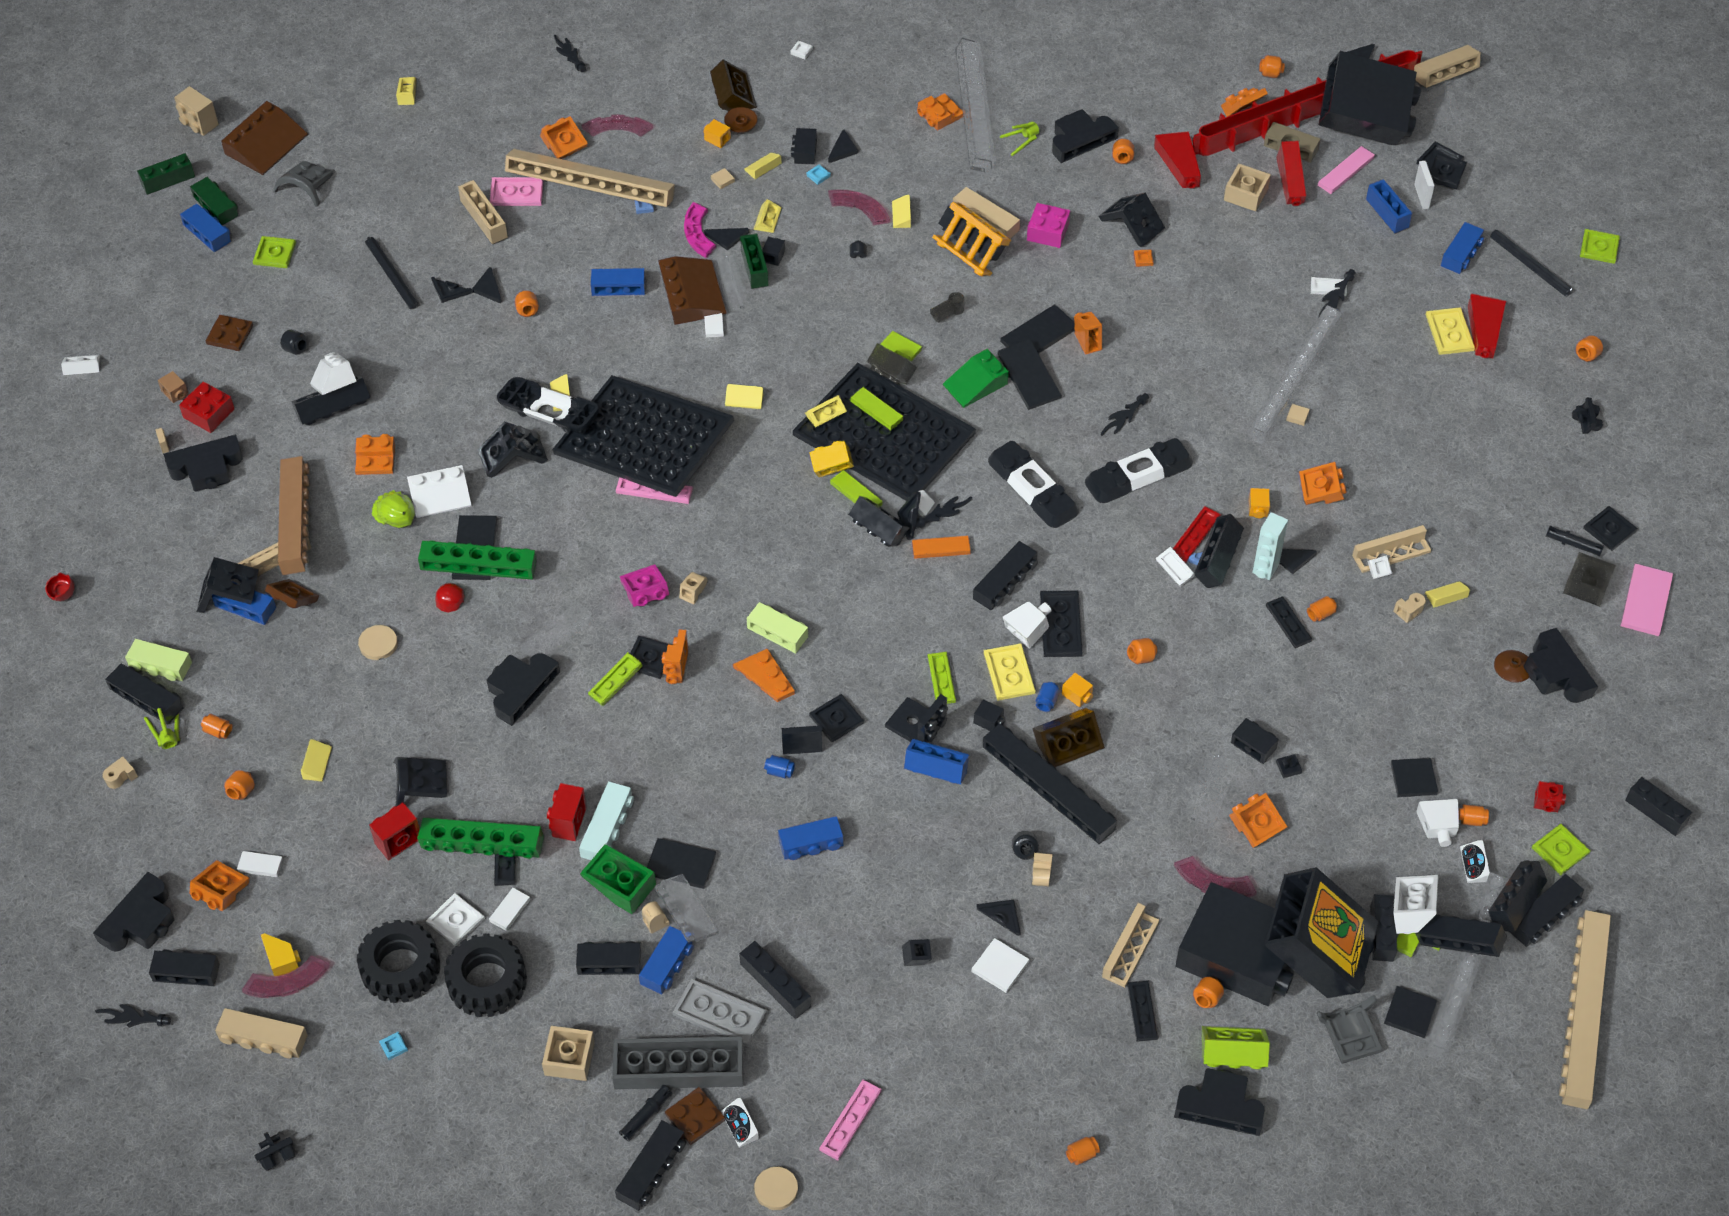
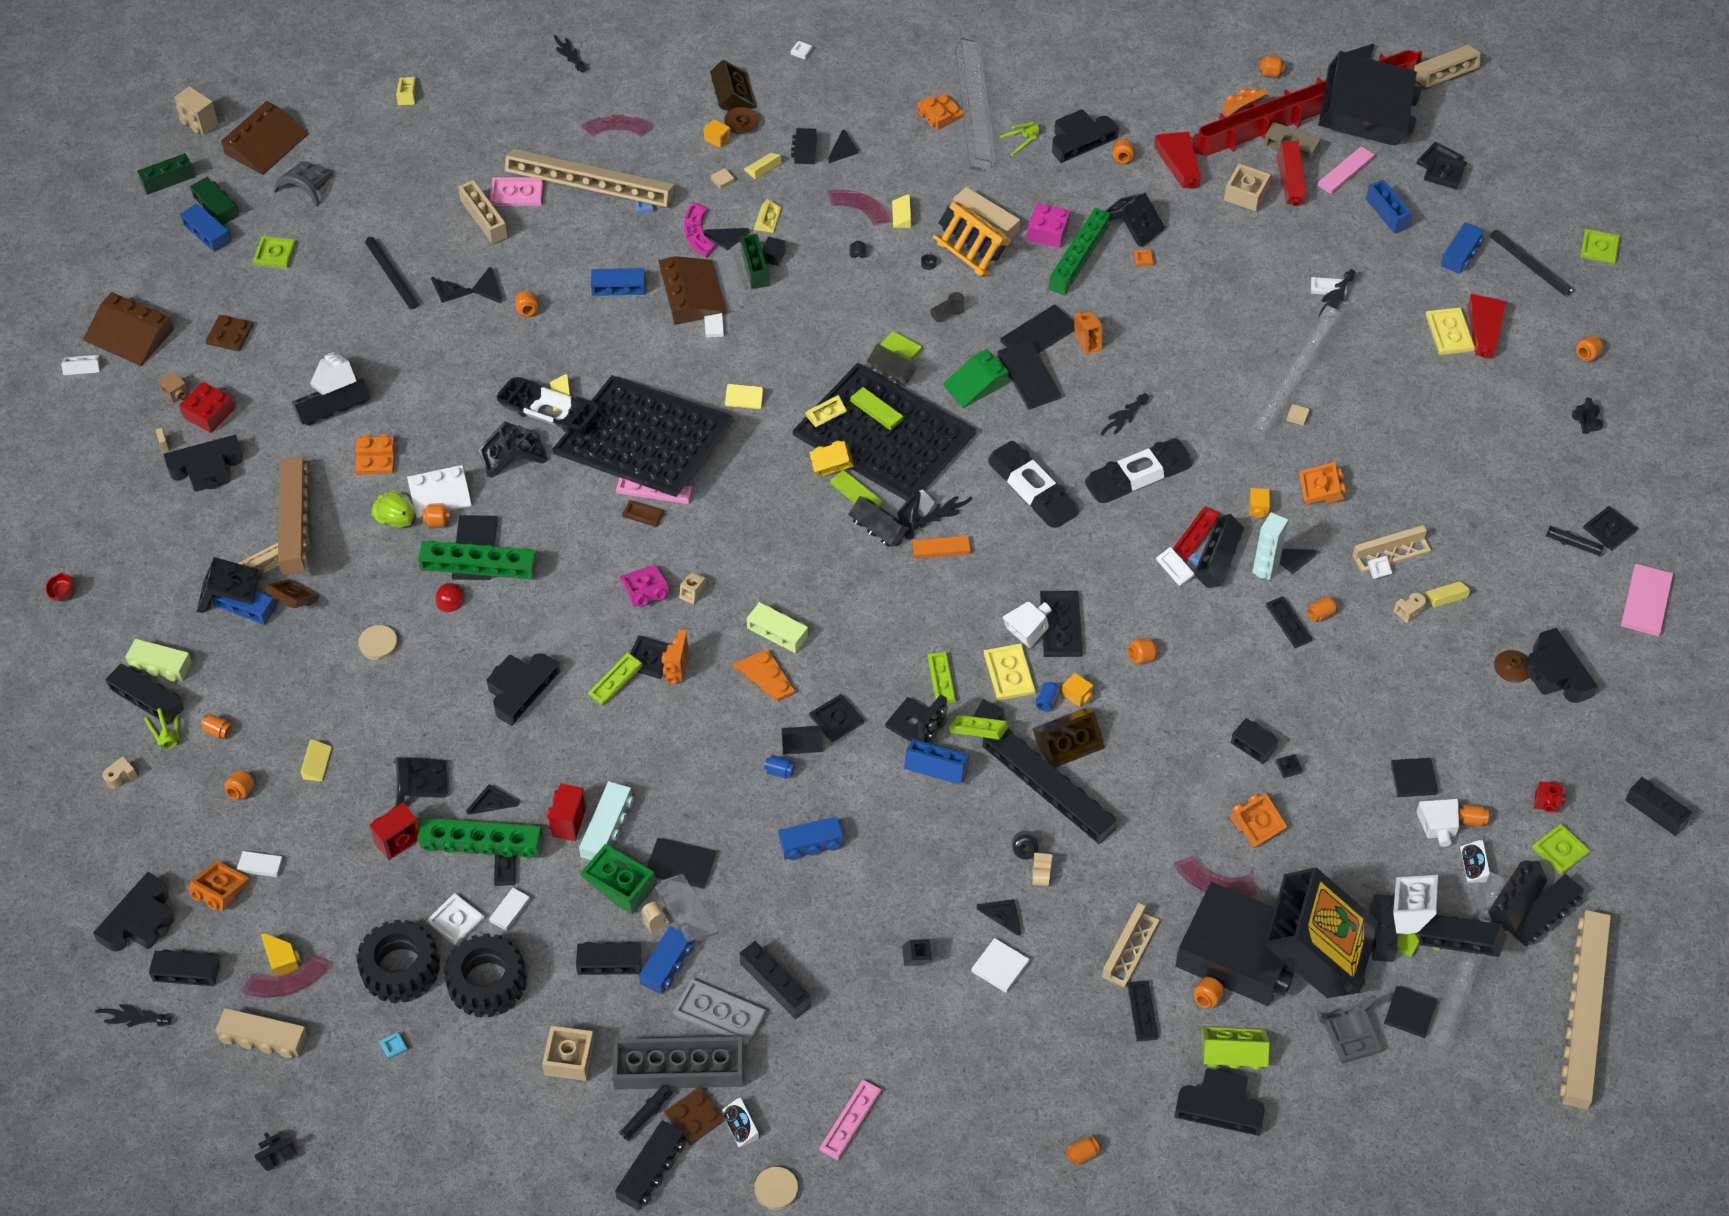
(128, 329): none -> reddish brown slope
(293, 342): black head -> none
(436, 515): none -> orange head
(491, 800): none -> black tile
(563, 137): orange plate -> none
(643, 513): none -> reddish brown tile
(818, 174): medium azure tile -> none
(929, 266): none -> black bush
(978, 727): none -> lime tile
(1005, 575): black brick -> none
(1079, 251): none -> green brick
(1424, 185): white tile -> none
(1589, 579): clear smoke brick -> none

